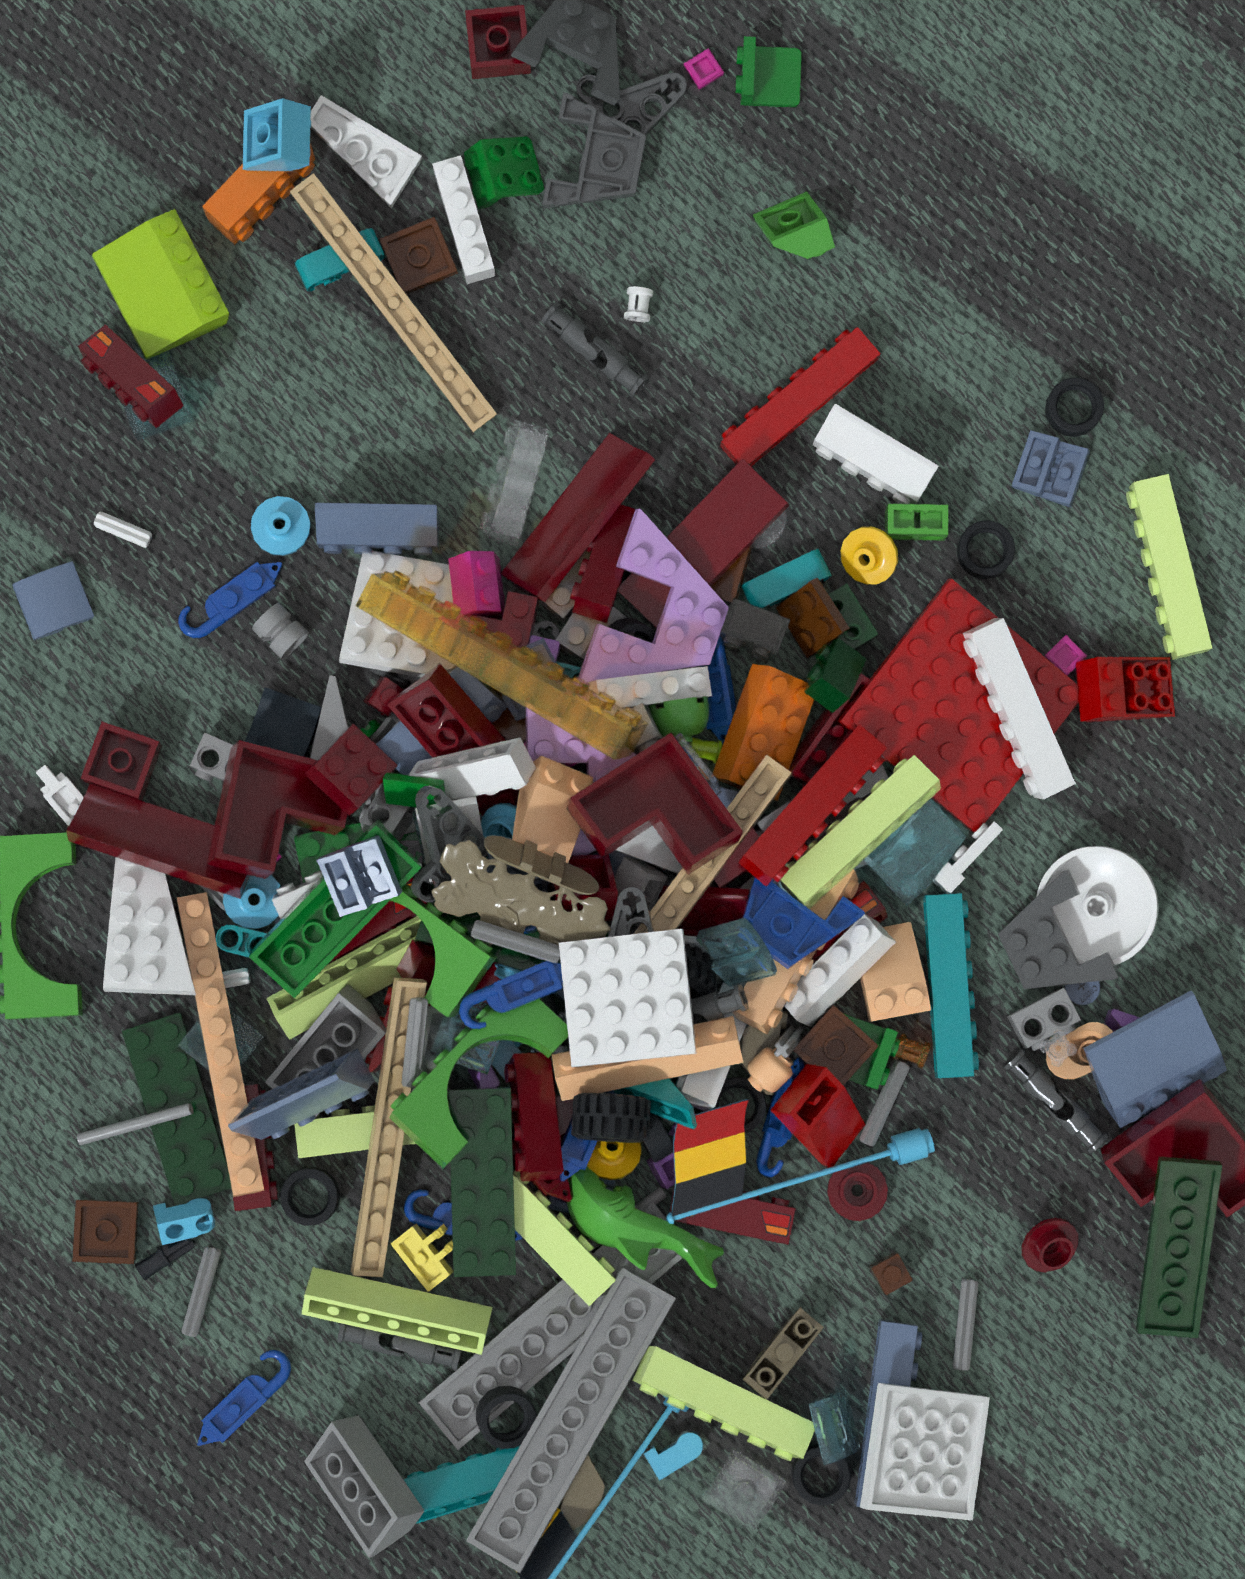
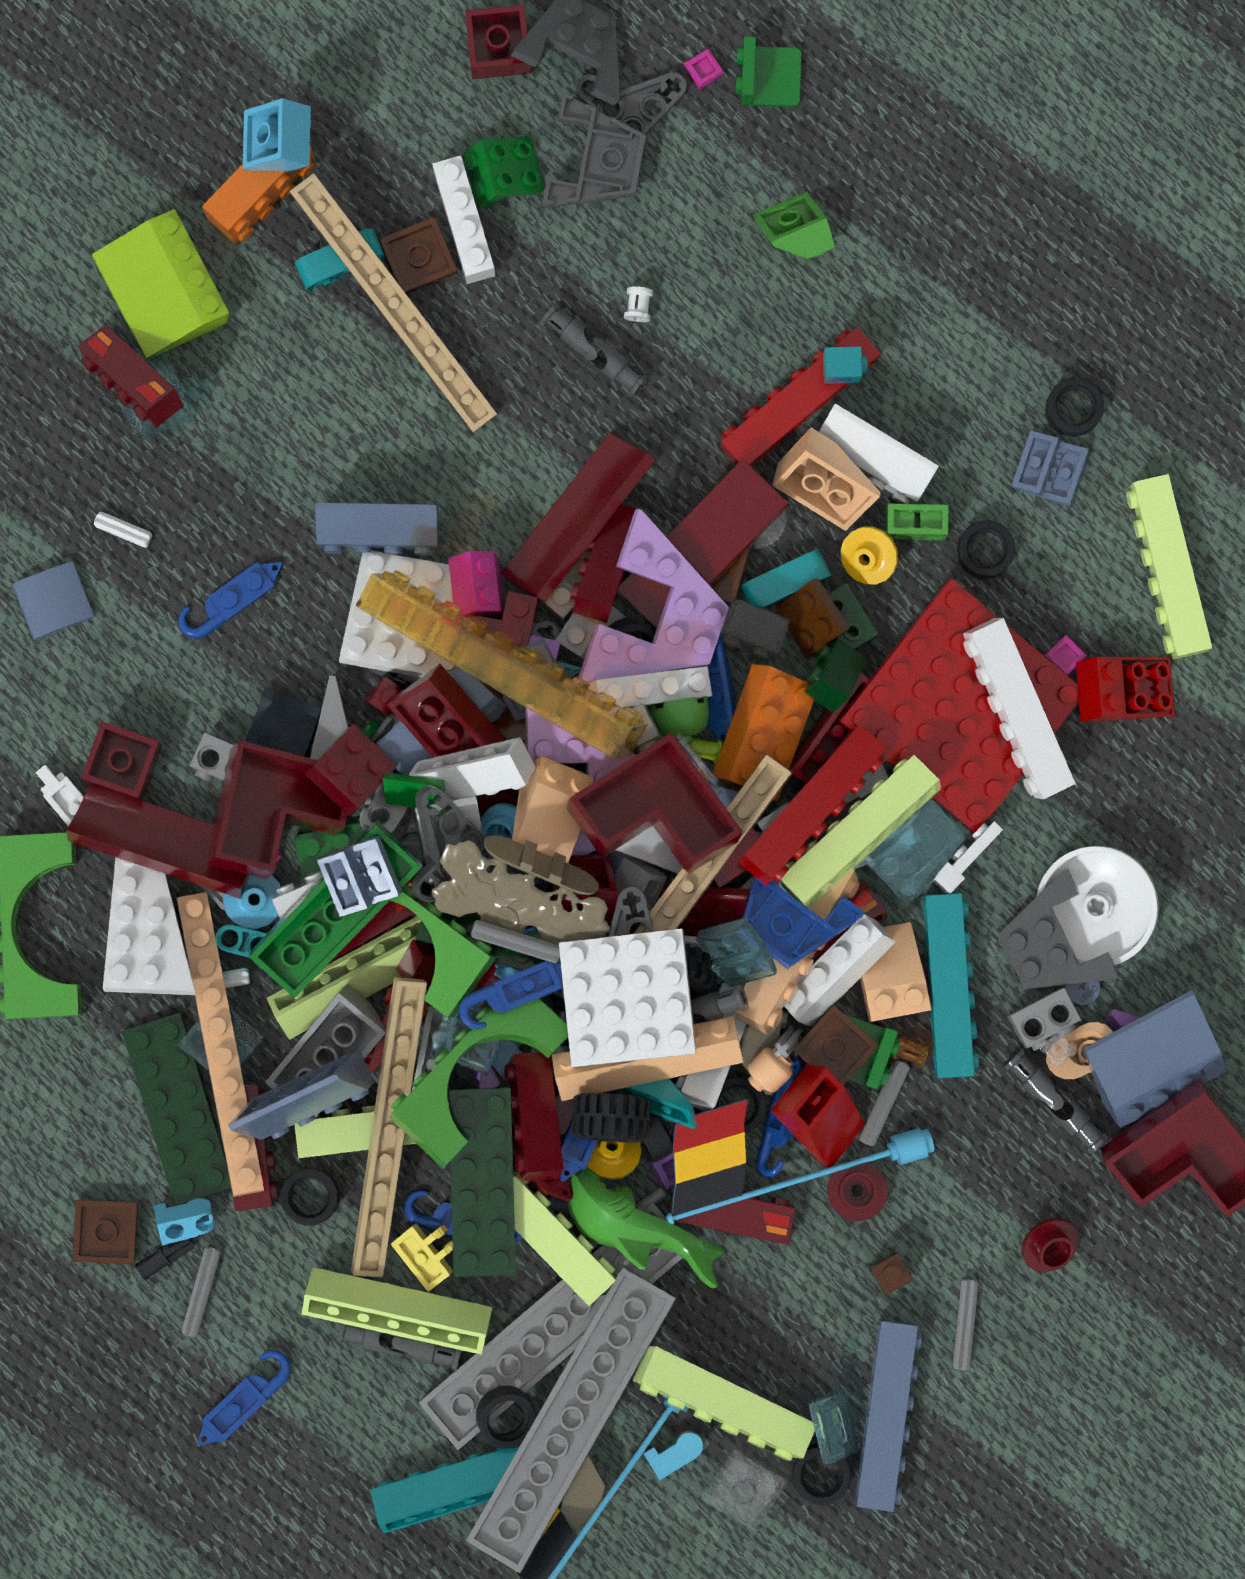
(135, 1124): light grey piece -> none
(280, 630): light grey wheel -> none
(283, 540): medium azure piece -> none
(363, 1485): light grey slope -> none
(368, 151): white wing -> none
(414, 1040): light grey axle -> none
(516, 483): clear brick -> none
(782, 1353): dark tan slope -> none
(825, 480): none -> light nougat slope
(843, 365): none -> teal brick
(924, 1452): white plate -> none
(1178, 1247): dark green plate -> none

